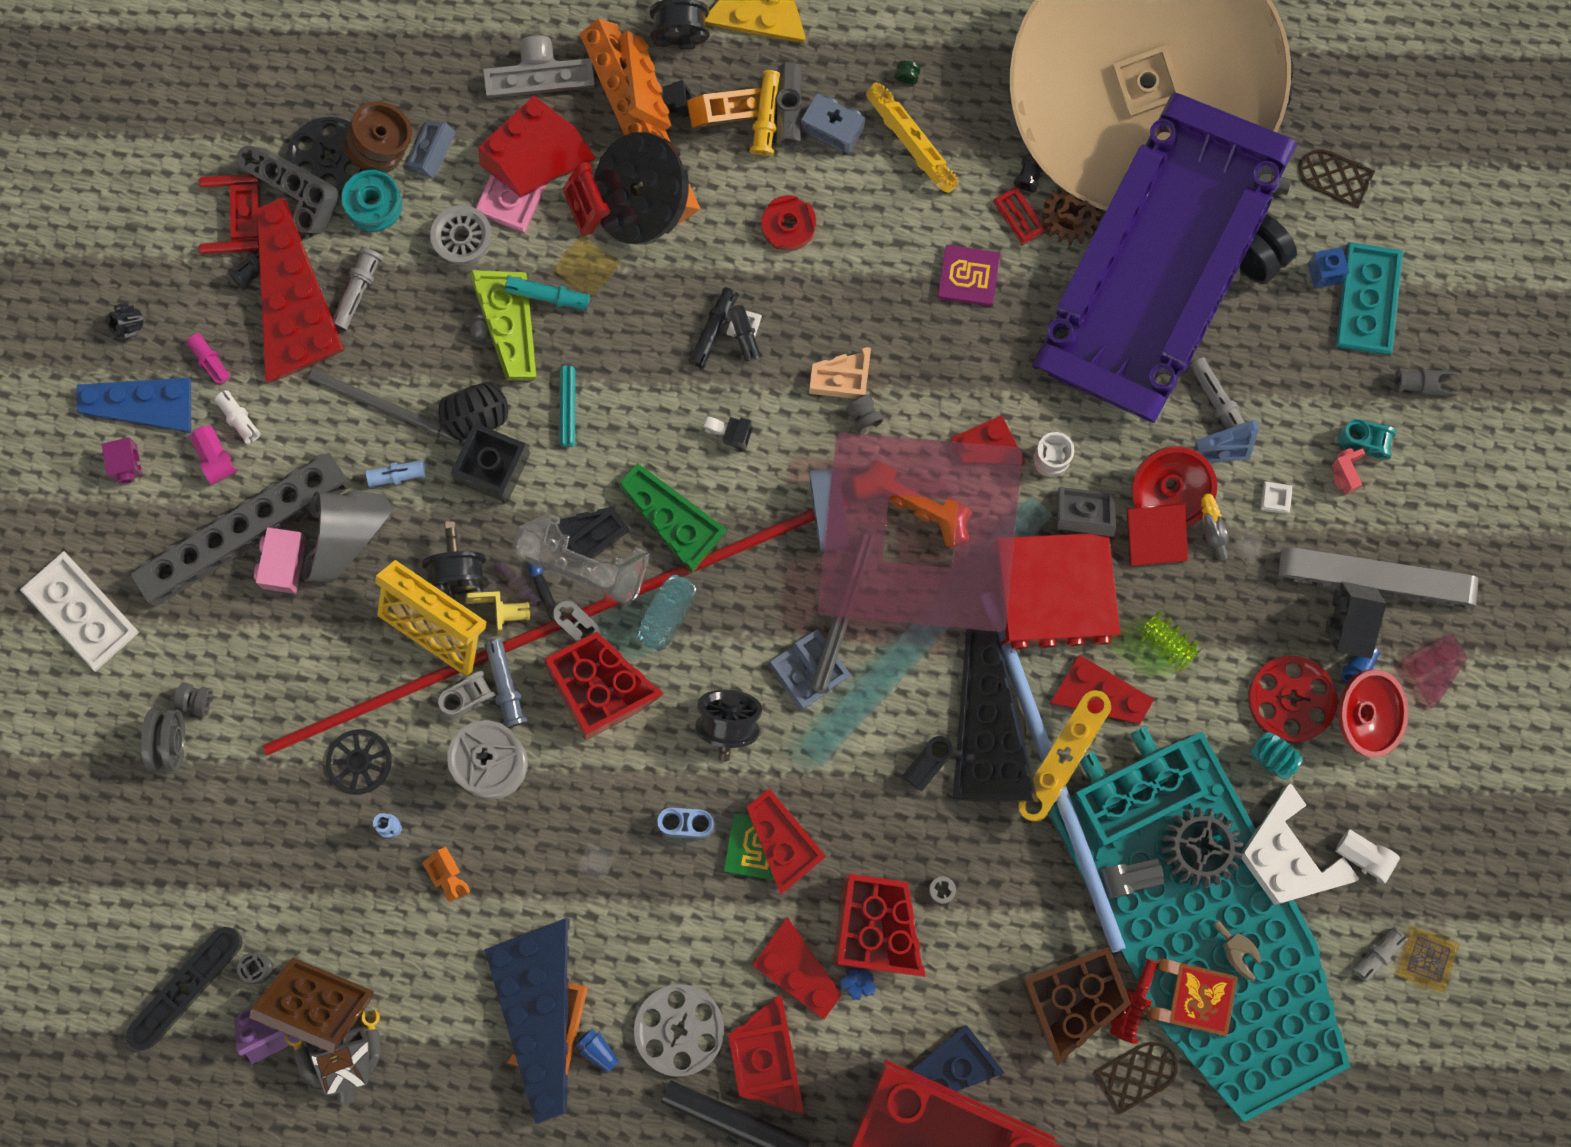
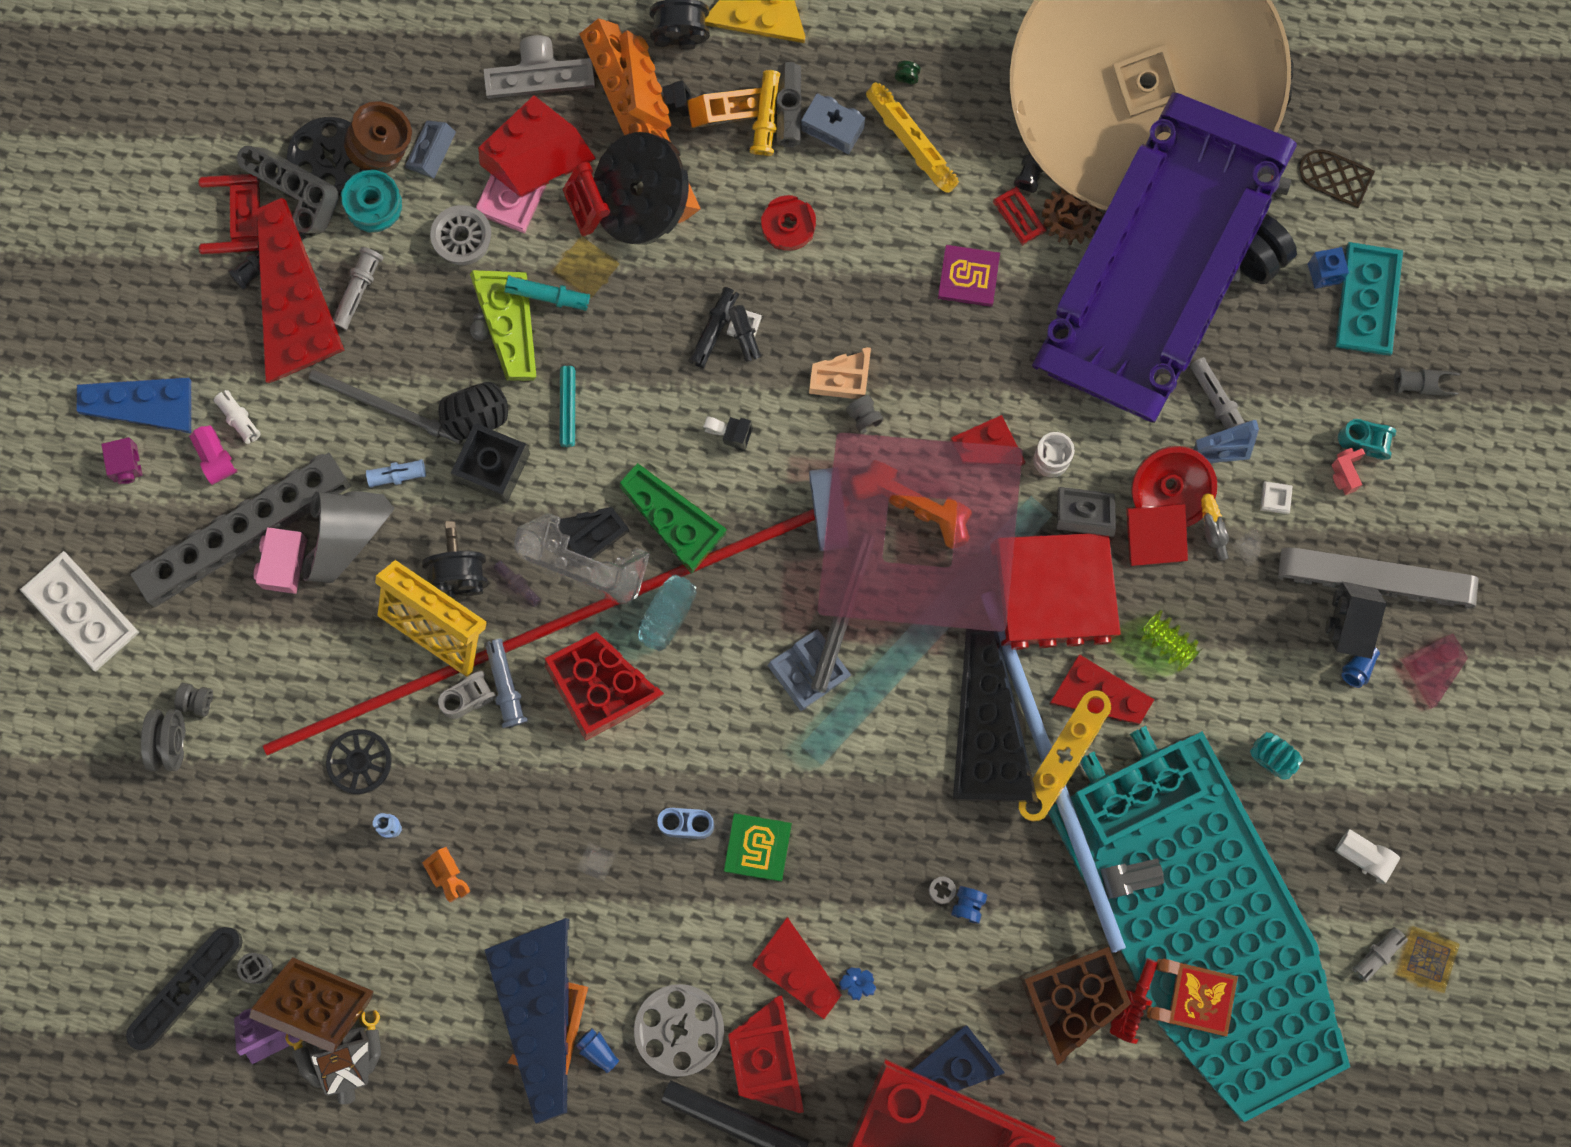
(125, 321): black gear -> none
(208, 359): dark pink axle -> none
(474, 746): light grey piece -> none
(503, 612): light yellow bracket -> none
(543, 590): black piece -> none
(581, 617): light grey beam -> none
(728, 720): black wheel -> none
(783, 840): red wing -> none
(877, 927): red wedge -> none
(927, 765): black piece -> none
(969, 904): none -> blue wheel
(1156, 1089): dark brown window -> none
(1208, 822): dark grey gear -> none
(1235, 948): dark tan hand -> none
(1282, 708): red wedge -> none
(1283, 863): white wing -> none
(1373, 713): red dish -> none

